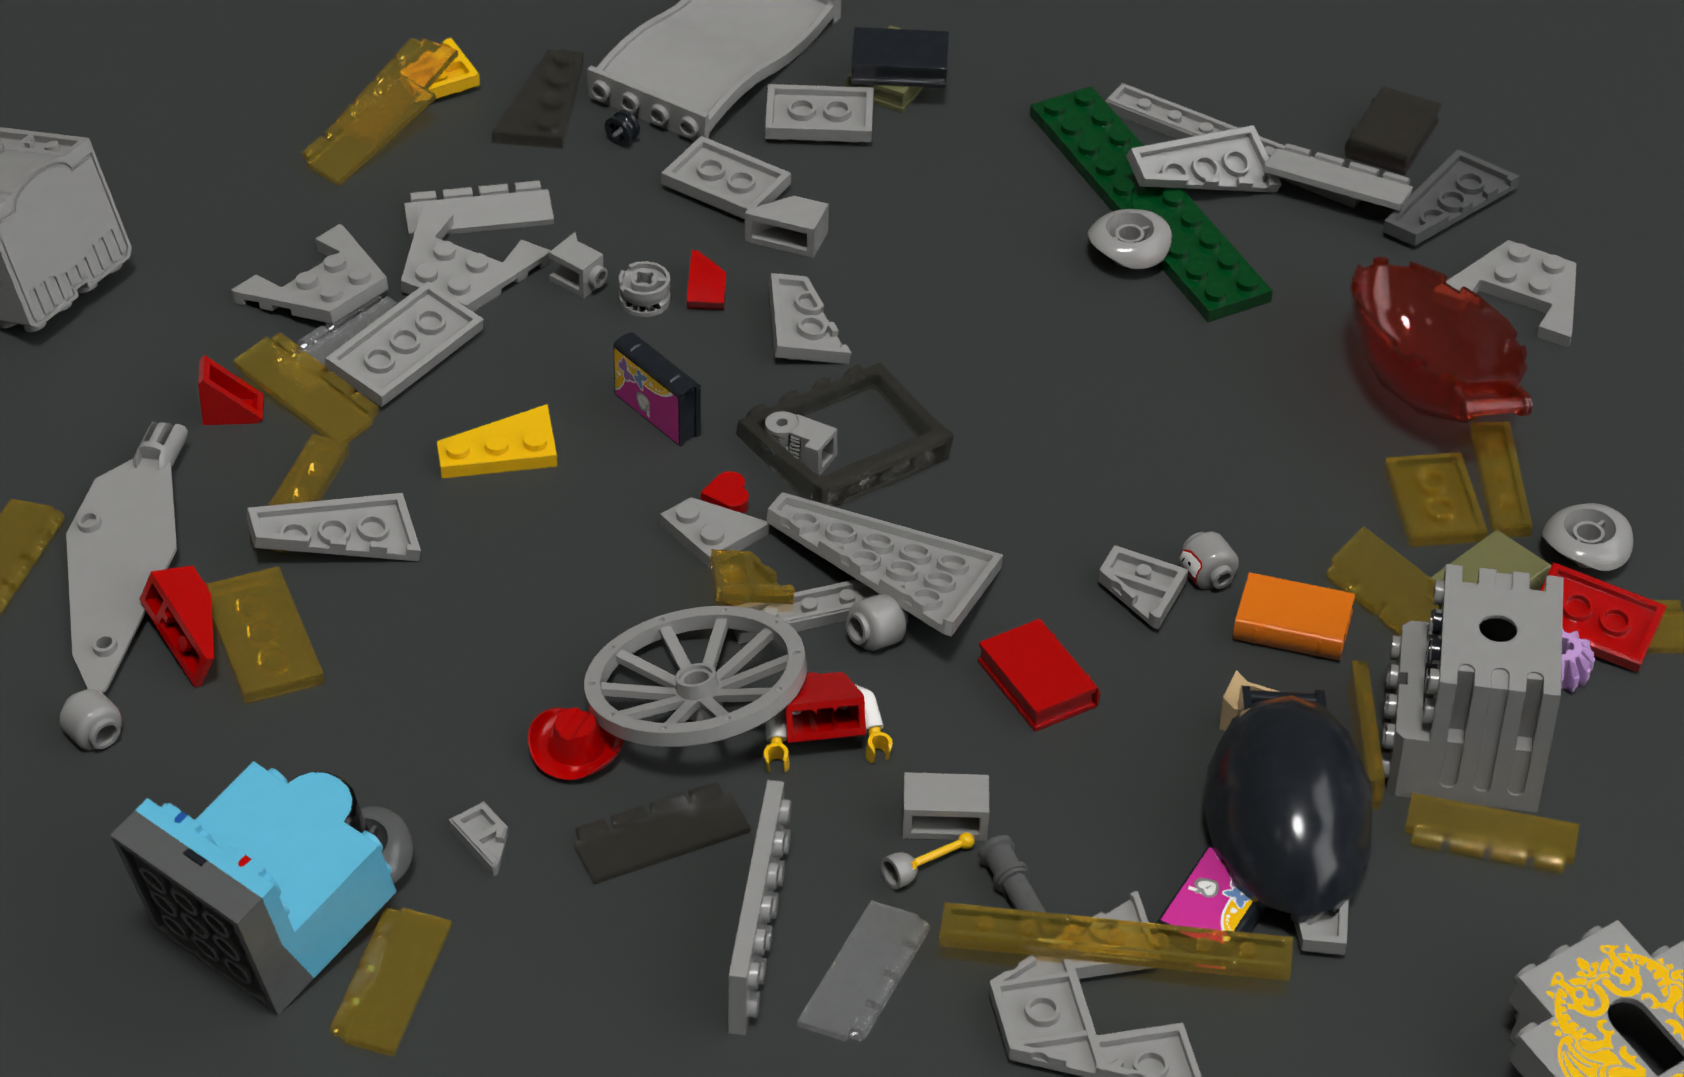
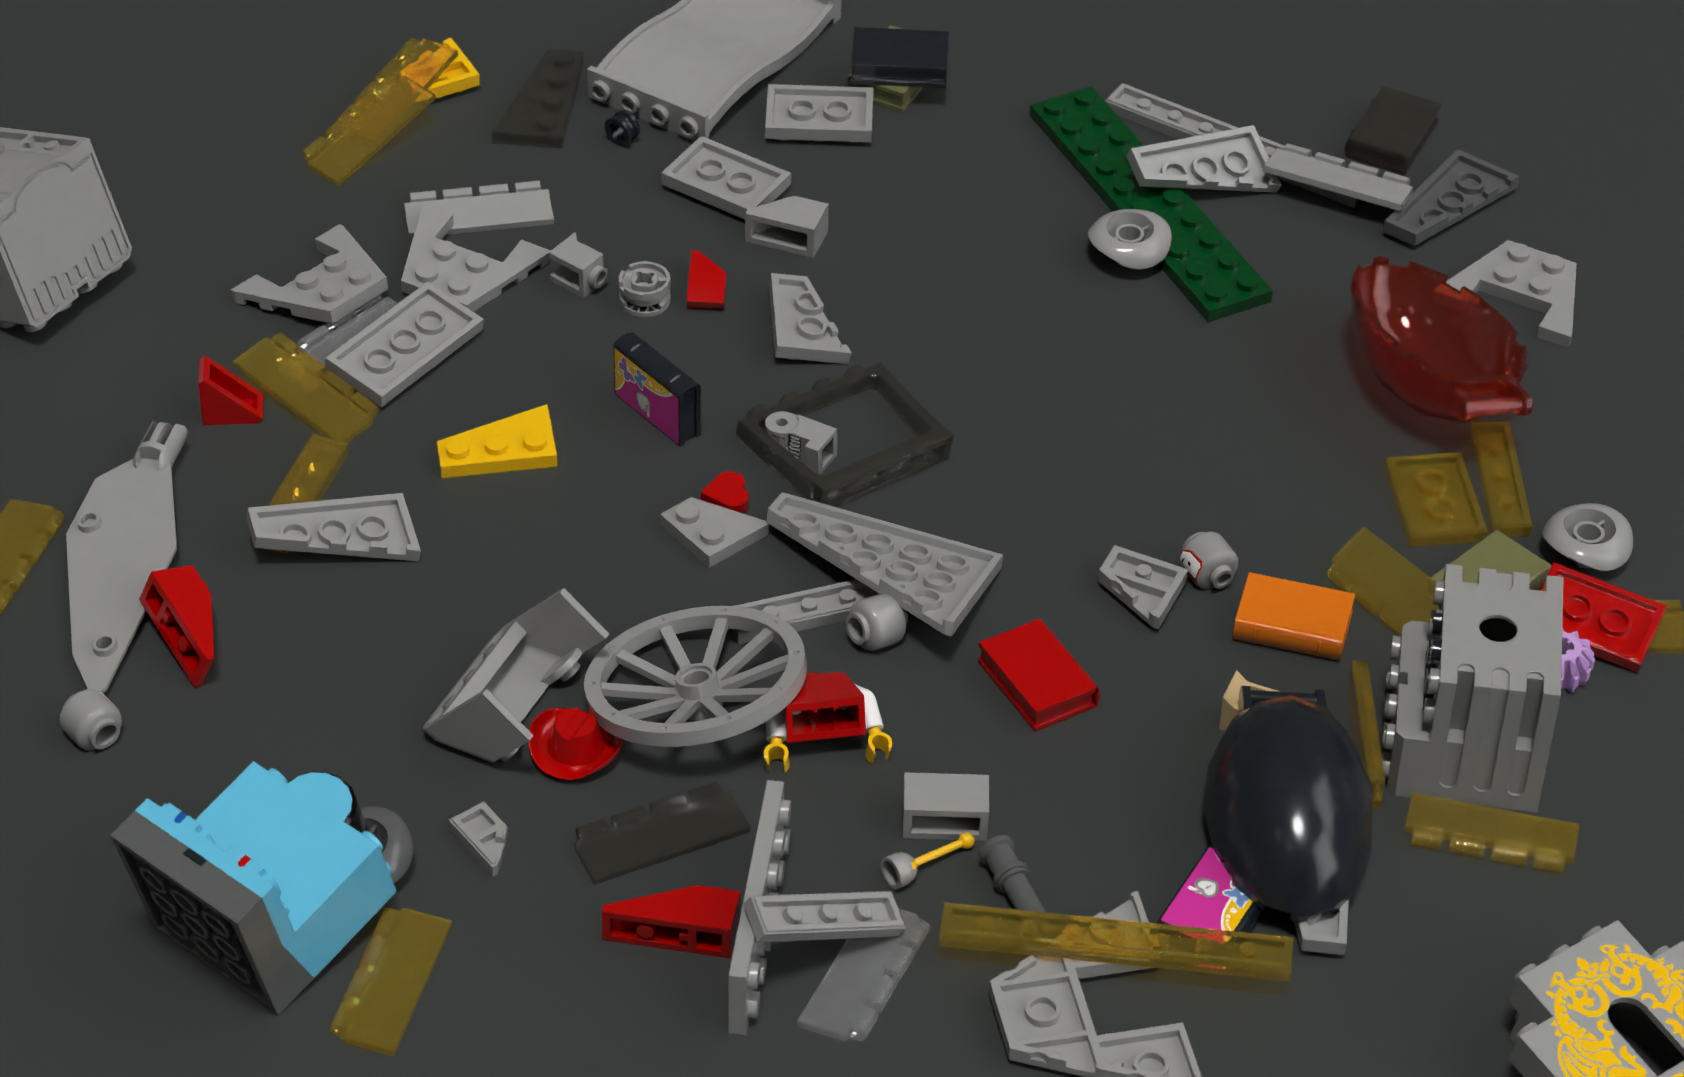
(263, 635): clear yellow tile -> none
(510, 675): none -> light grey windscreen
(682, 920): none -> red slope
(743, 578): clear yellow wing -> none
(824, 916): none -> light grey tile

